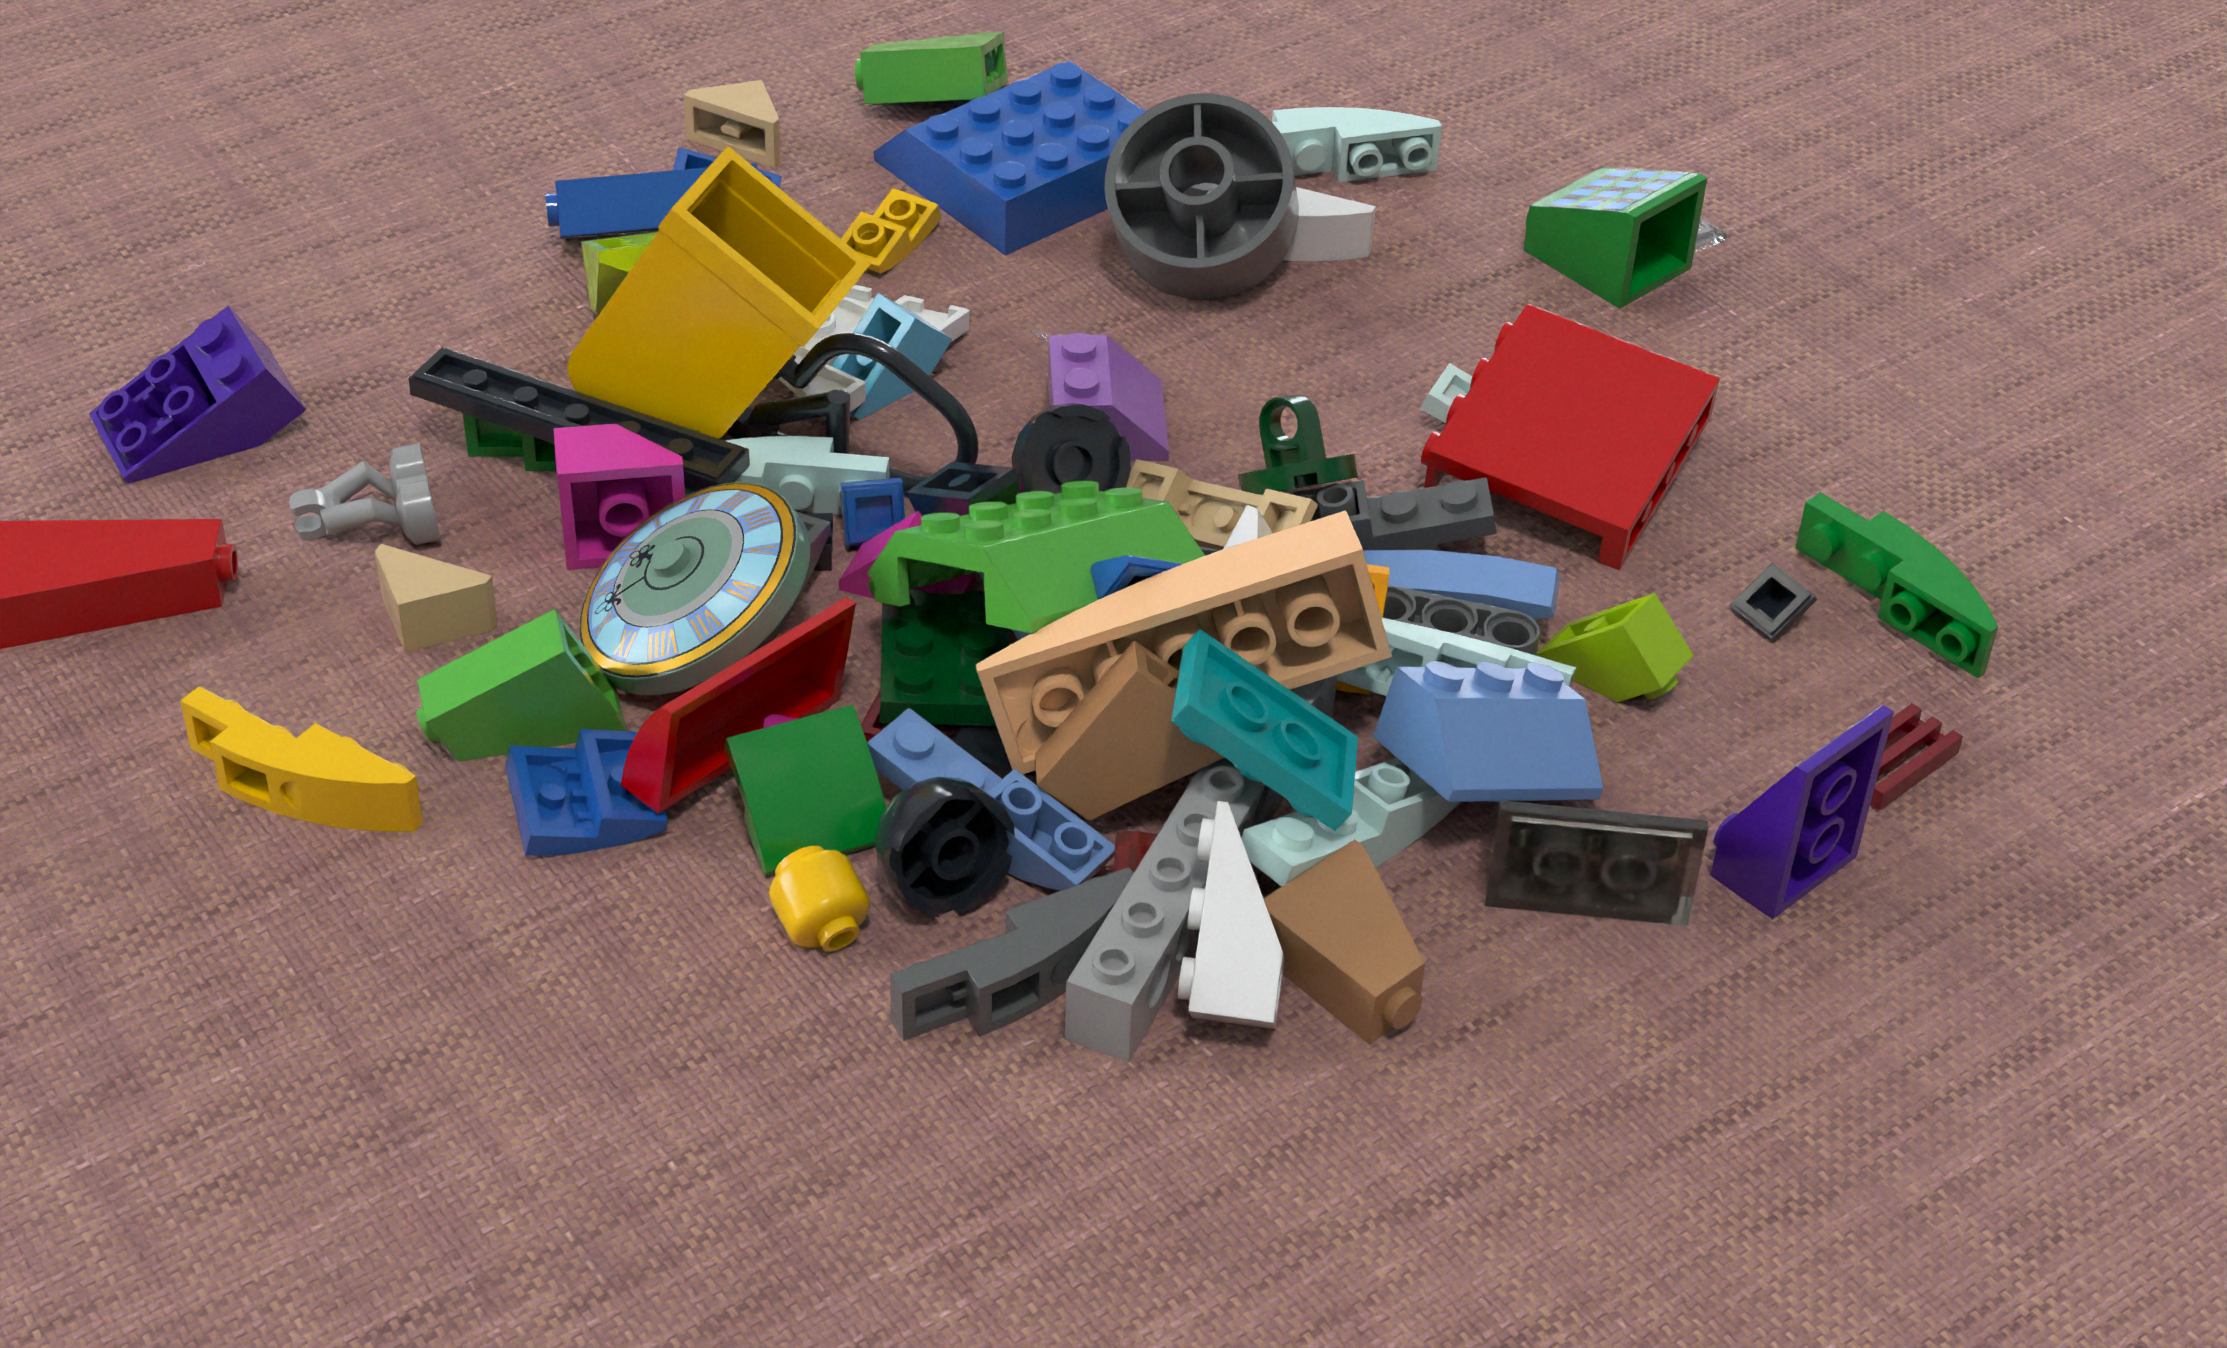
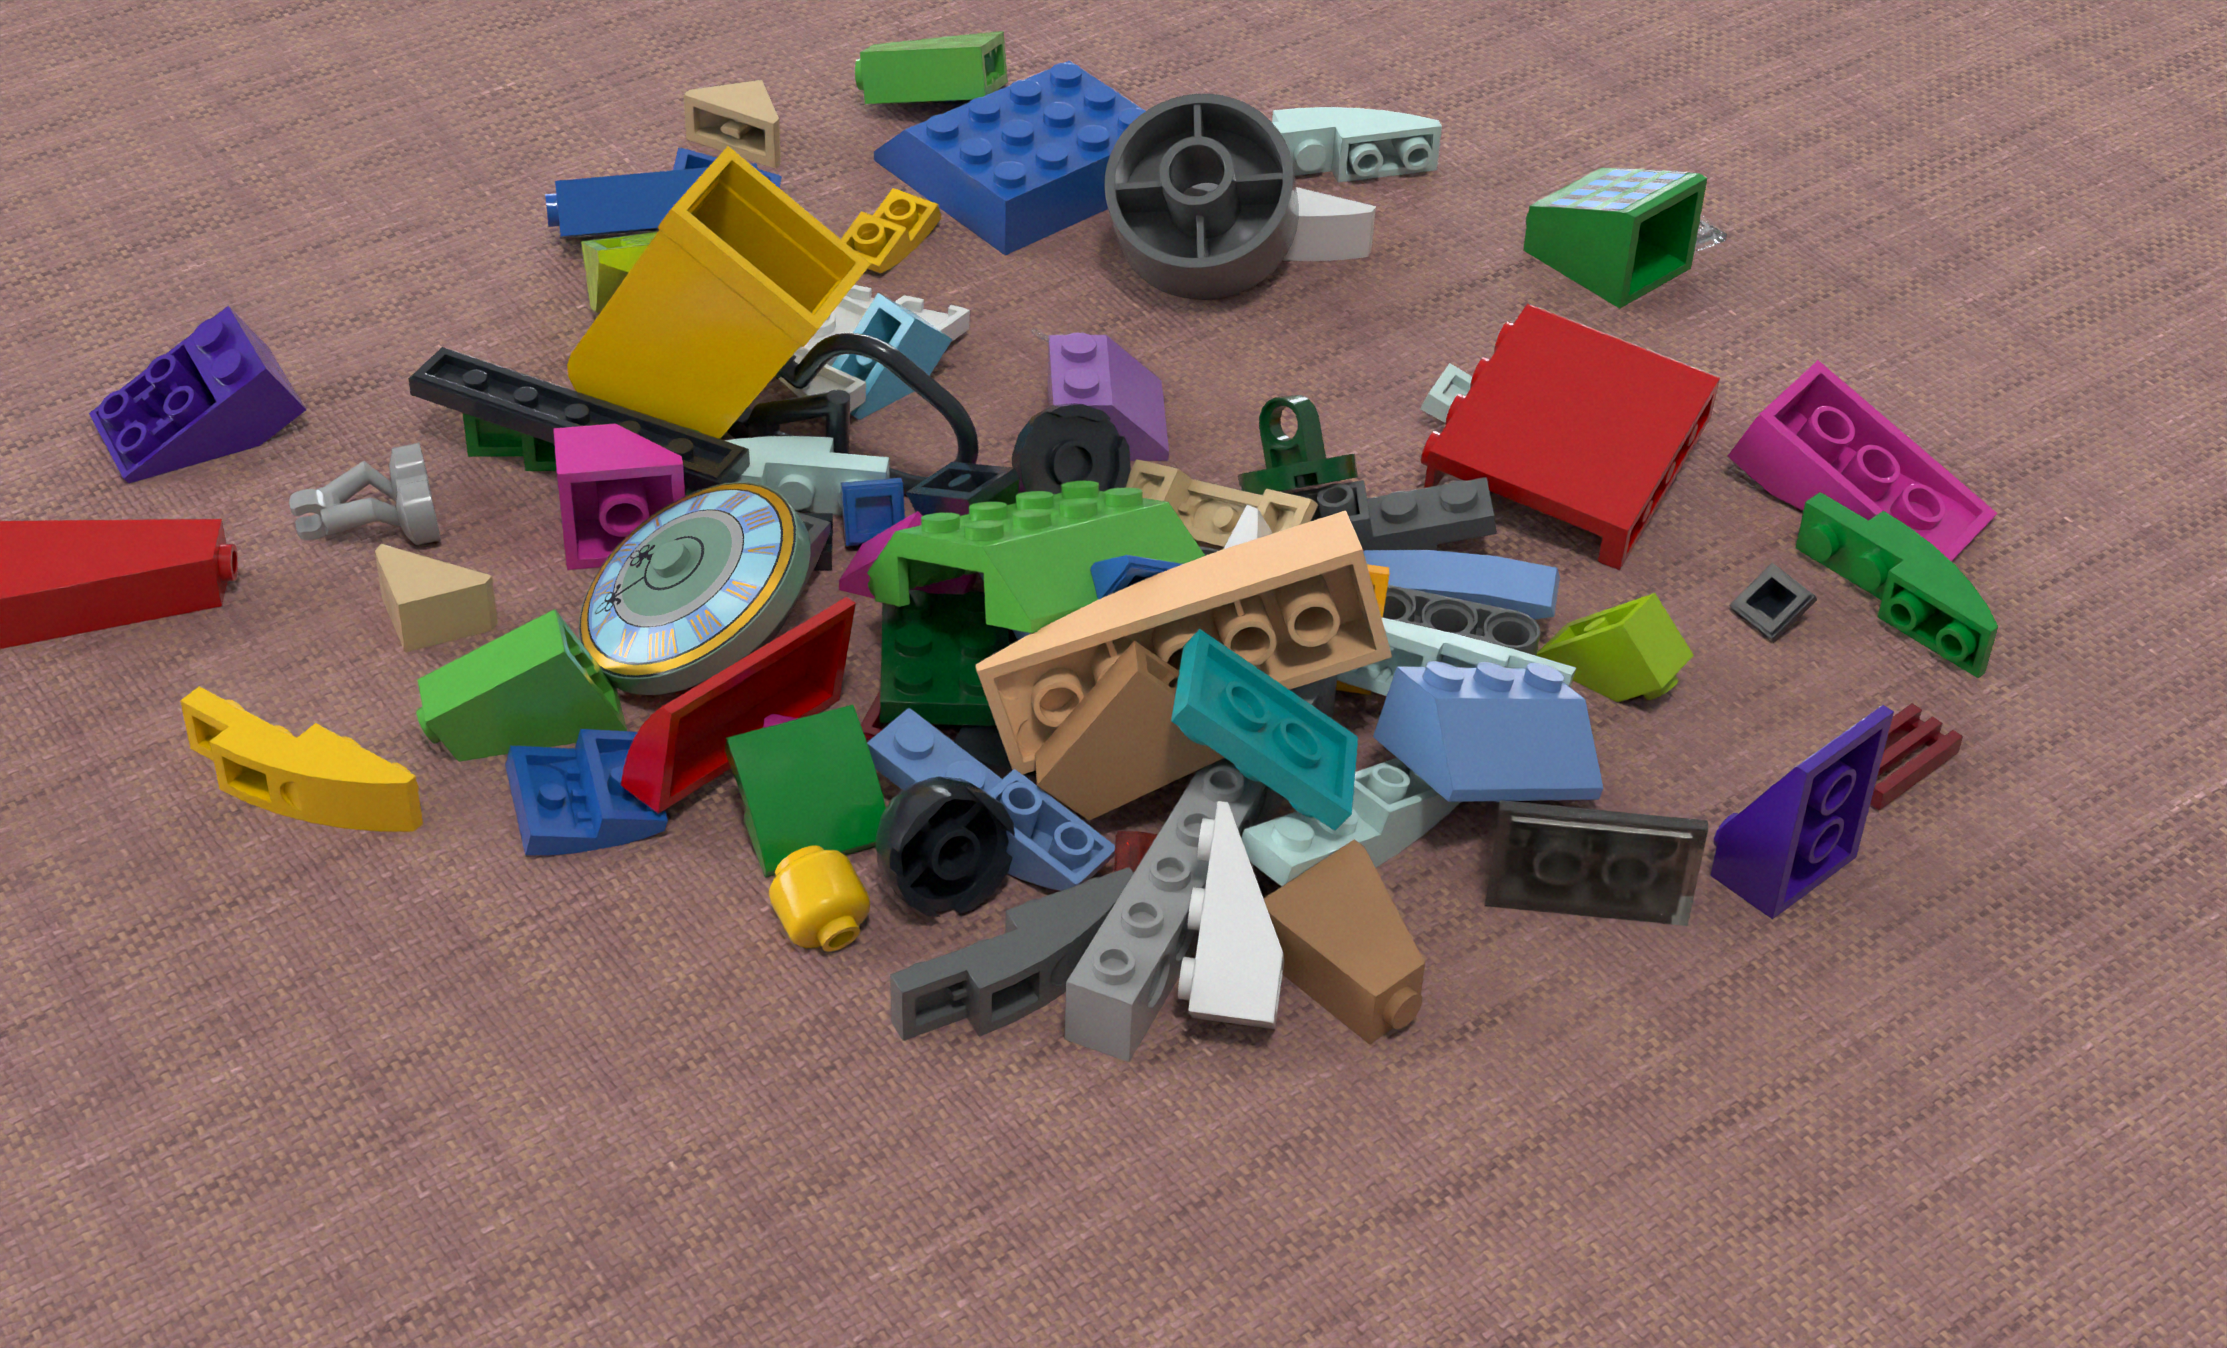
(1838, 444): none -> dark pink slope

